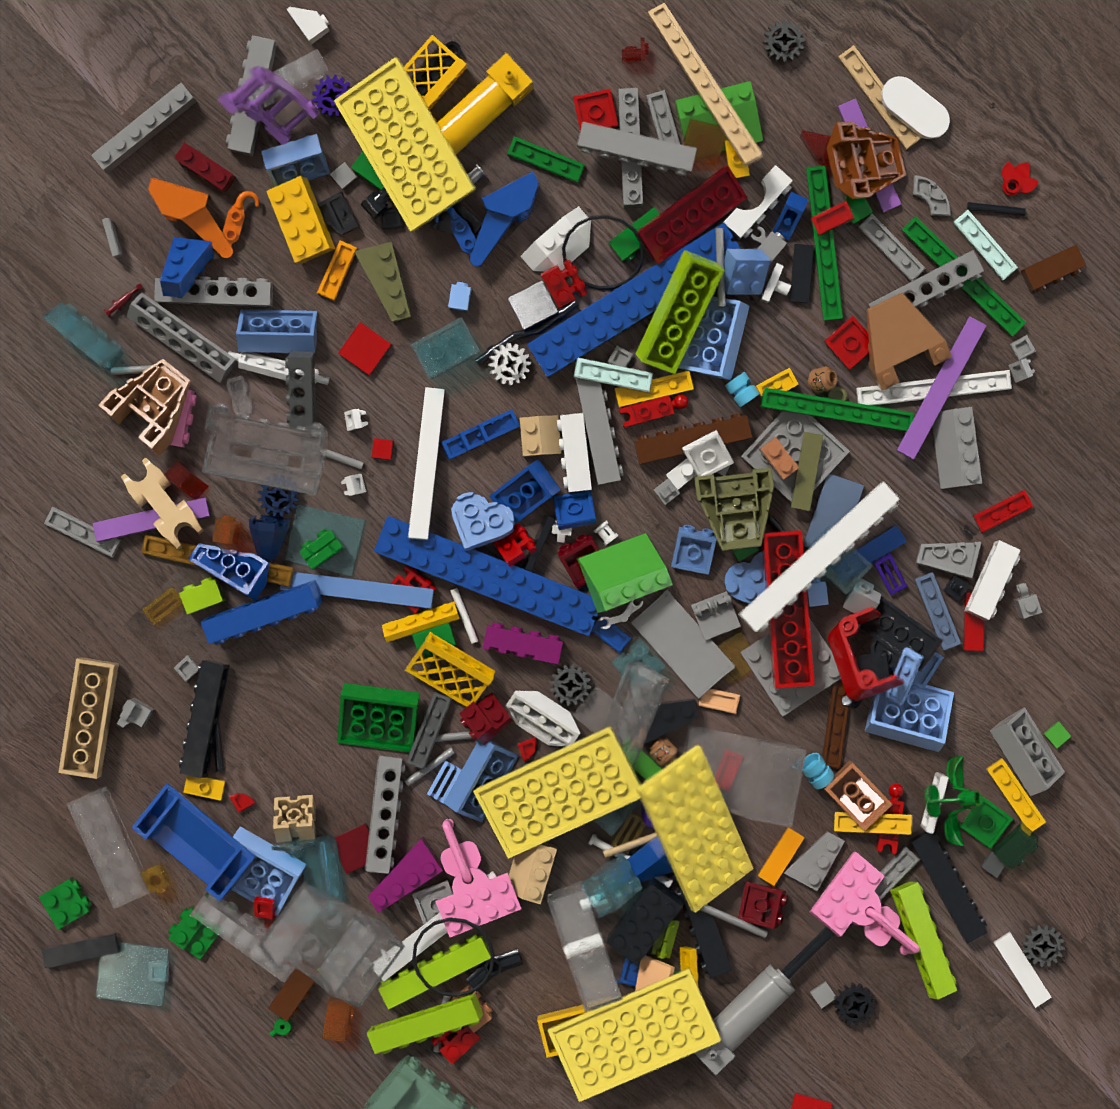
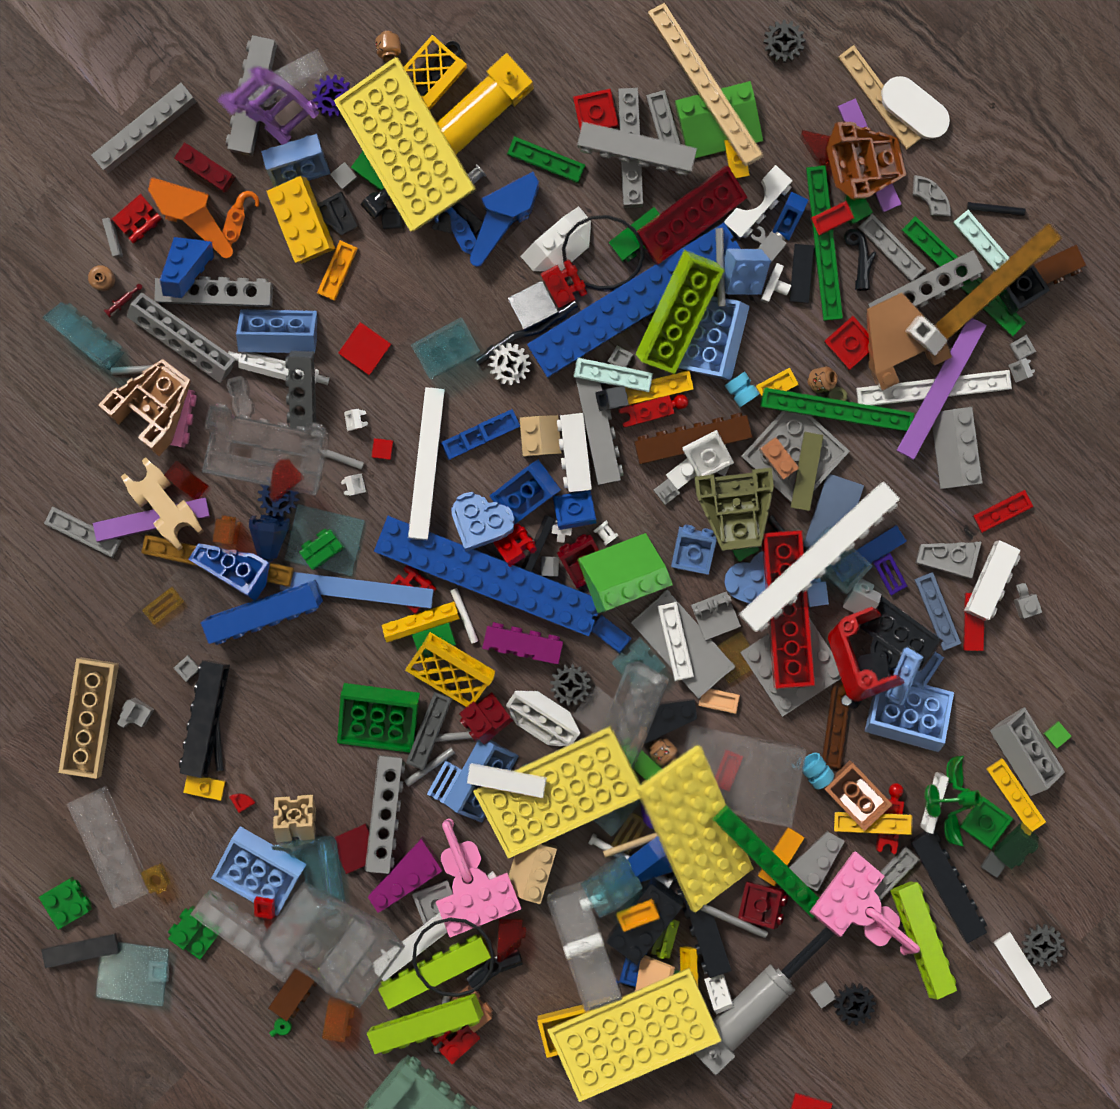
(97, 273): none -> medium nougat head
(133, 214): none -> red plate
(195, 841): blue slope -> none
(202, 596): lime brick -> none
(283, 479): none -> clear red slope
(310, 23): white slope -> none
(385, 276): olive wedge -> none
(388, 45): none -> medium nougat head
(460, 297): light blue brick -> none
(506, 780): none -> white tile
(509, 937): none -> clear red slope
(527, 748): red tile -> none
(549, 566): none -> light grey tile
(611, 398): none -> black brick
(622, 617): white piece -> none
(631, 53): clear red bracket -> none
(638, 915): none -> light orange tile
(675, 641): none -> white tile
(707, 139): clear orange tile -> none
(719, 993): none -> white tile
(766, 859): none -> green plate
(864, 263): none -> black plant
(926, 335): none -> white slope
(956, 588): black tile -> none
(998, 281): none -> pearl gold tile
(1019, 177): red plate -> none
(1024, 290): none -> black slope

